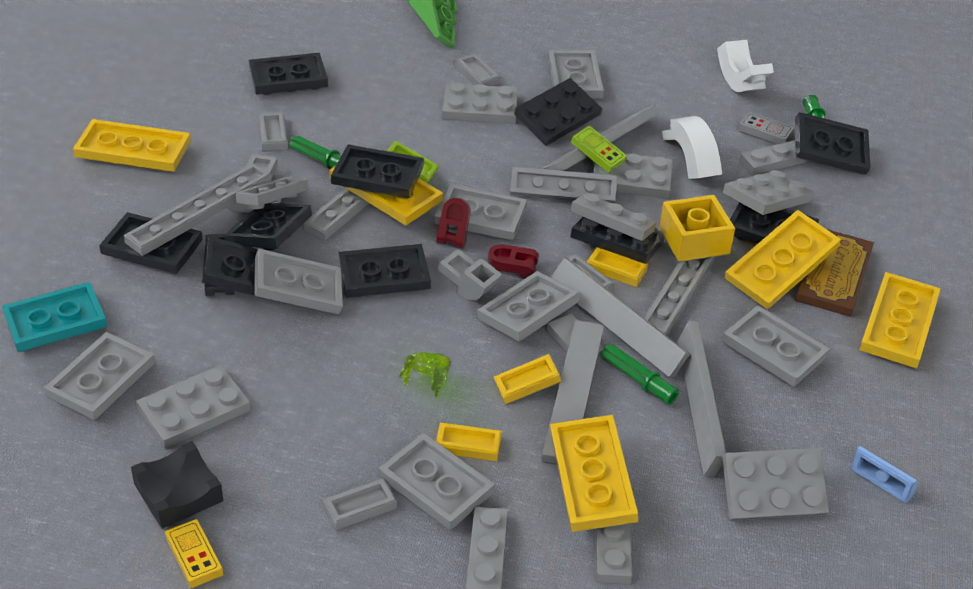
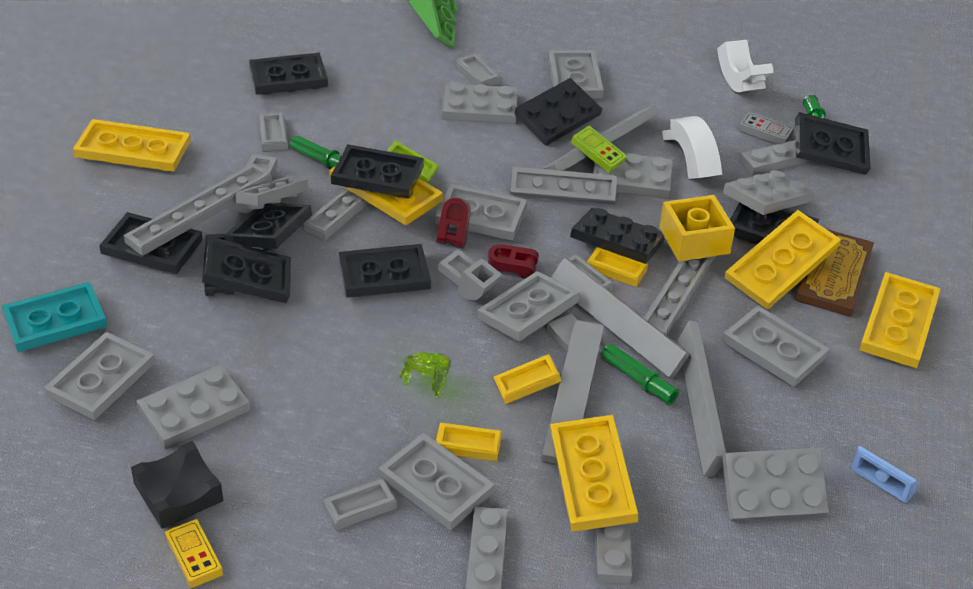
(298, 281): light grey plate -> none
(613, 216): light grey plate -> none

